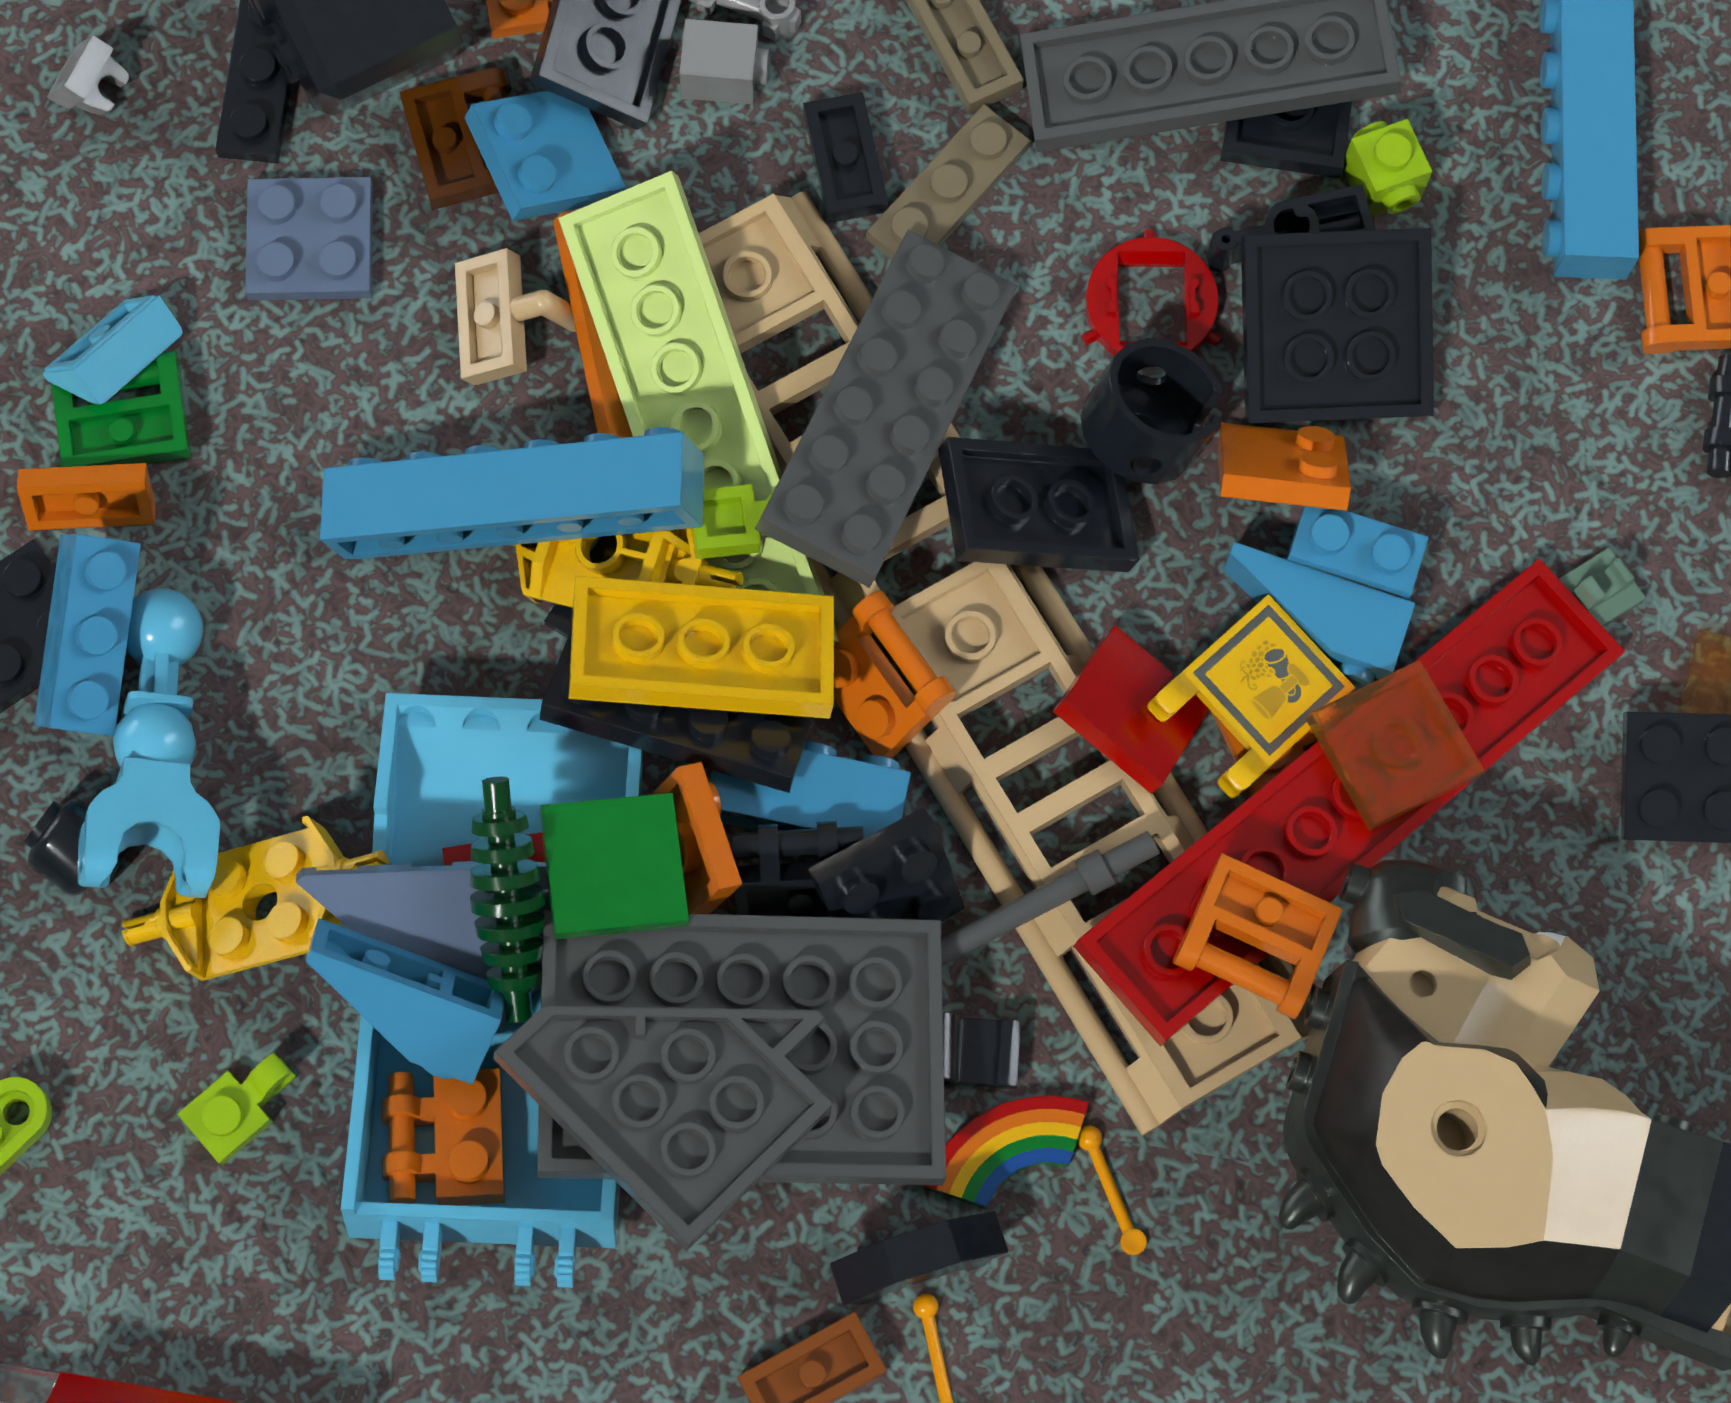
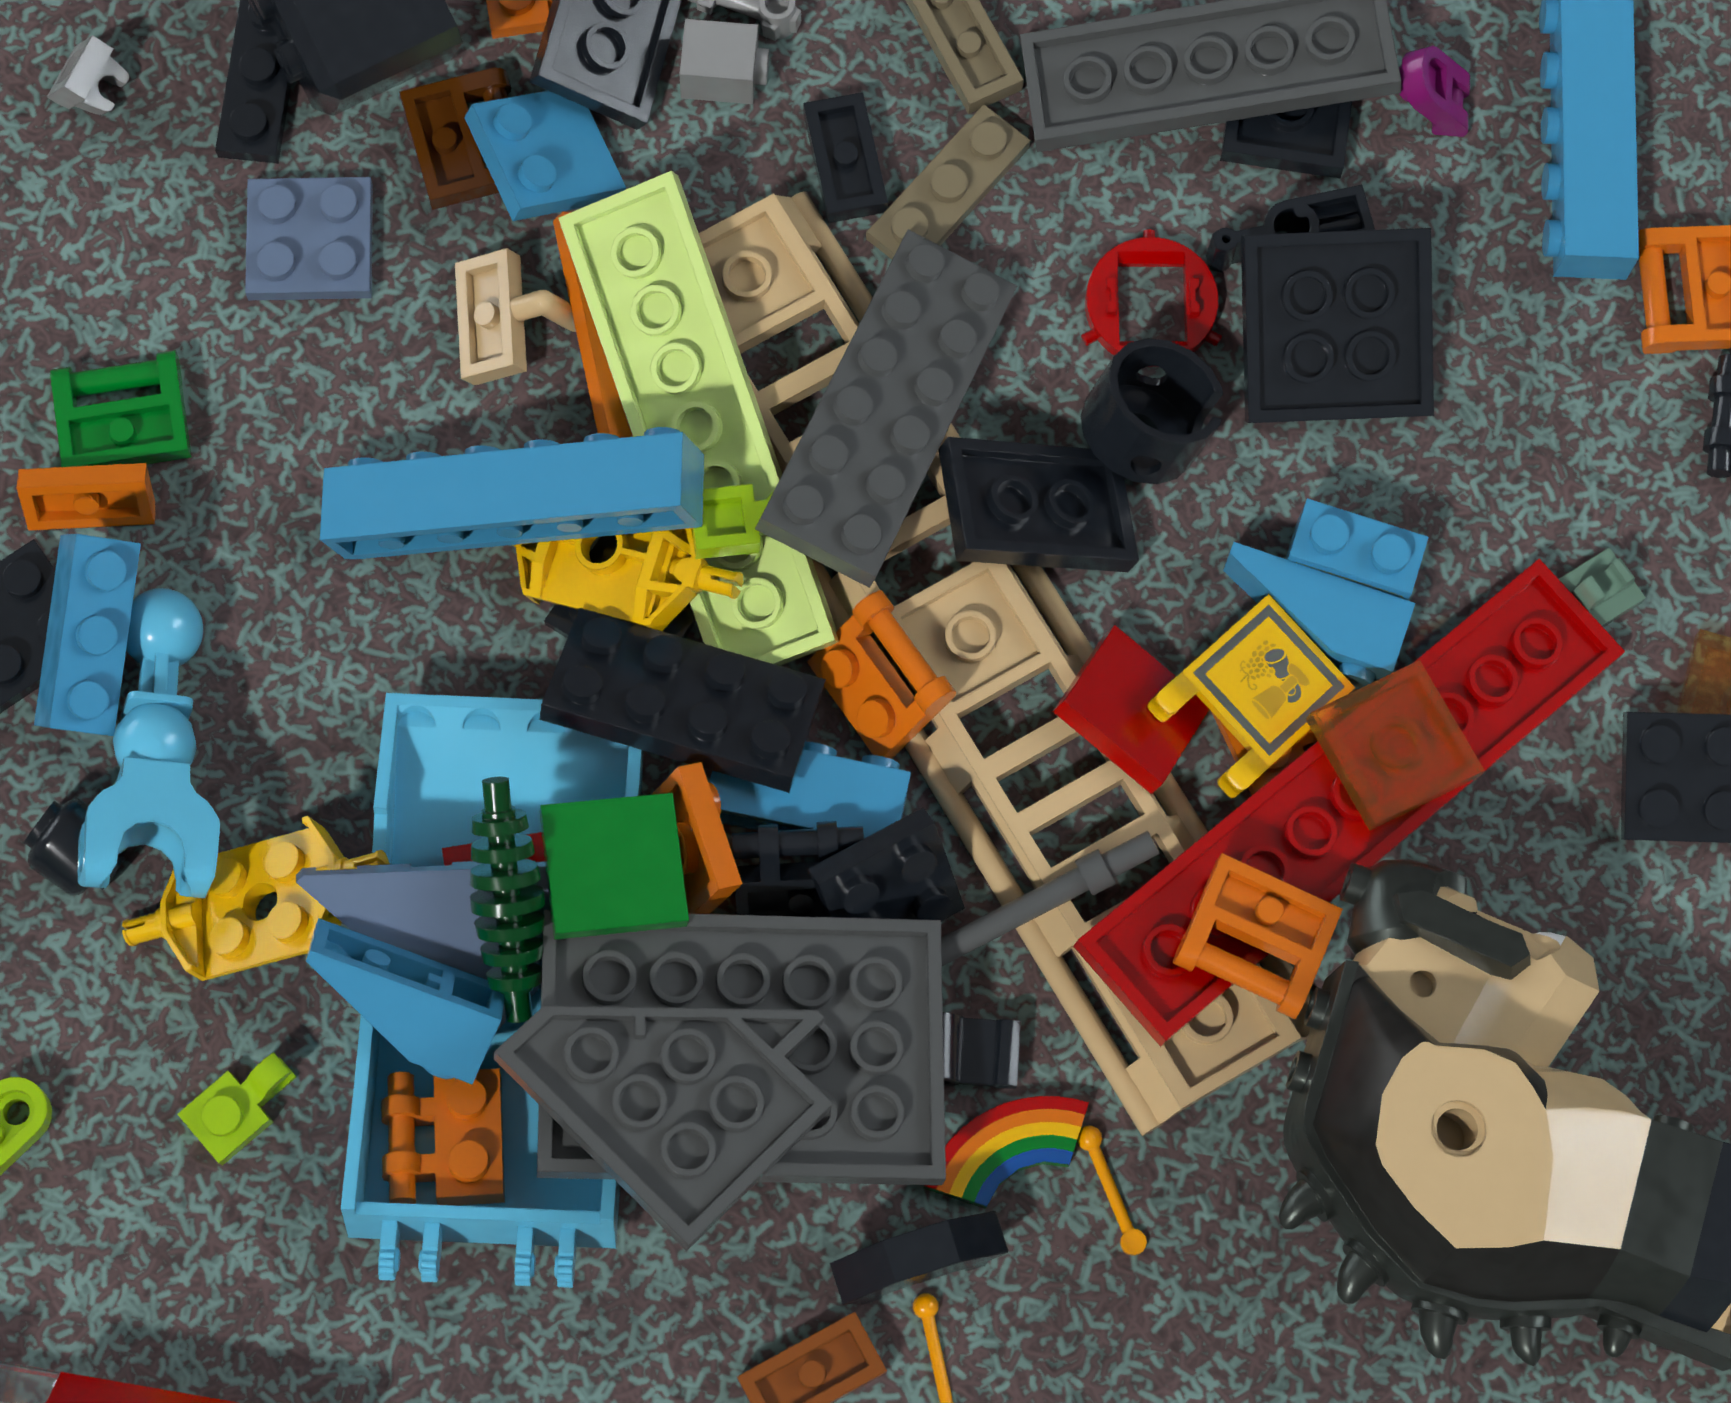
(115, 349): medium azure slope -> none
(702, 647): yellow plate -> none
(1284, 465): orange plate -> none
(1388, 166): lime brick -> none
(1436, 89): none -> magenta plate

